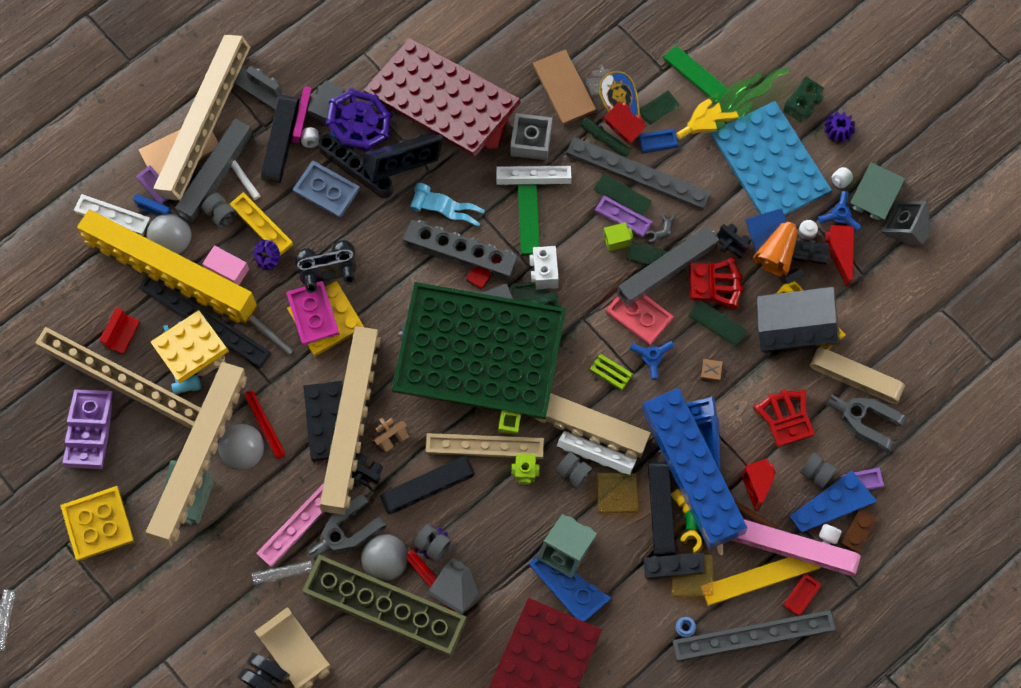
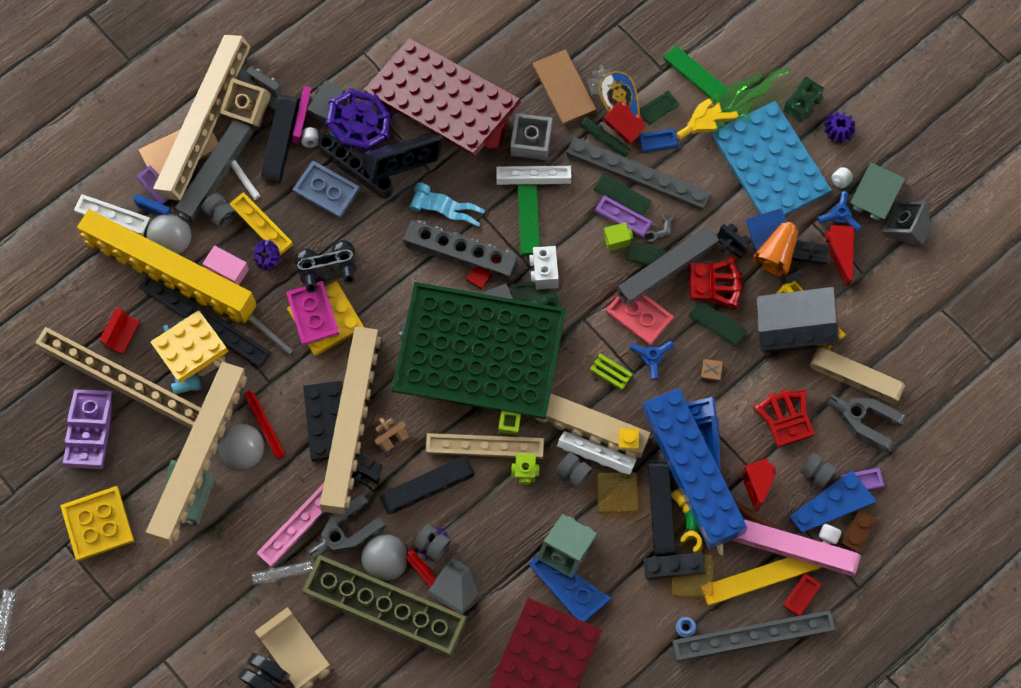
(245, 102): none -> tan brick
(628, 439): none -> yellow plate
(808, 230): white piece -> none

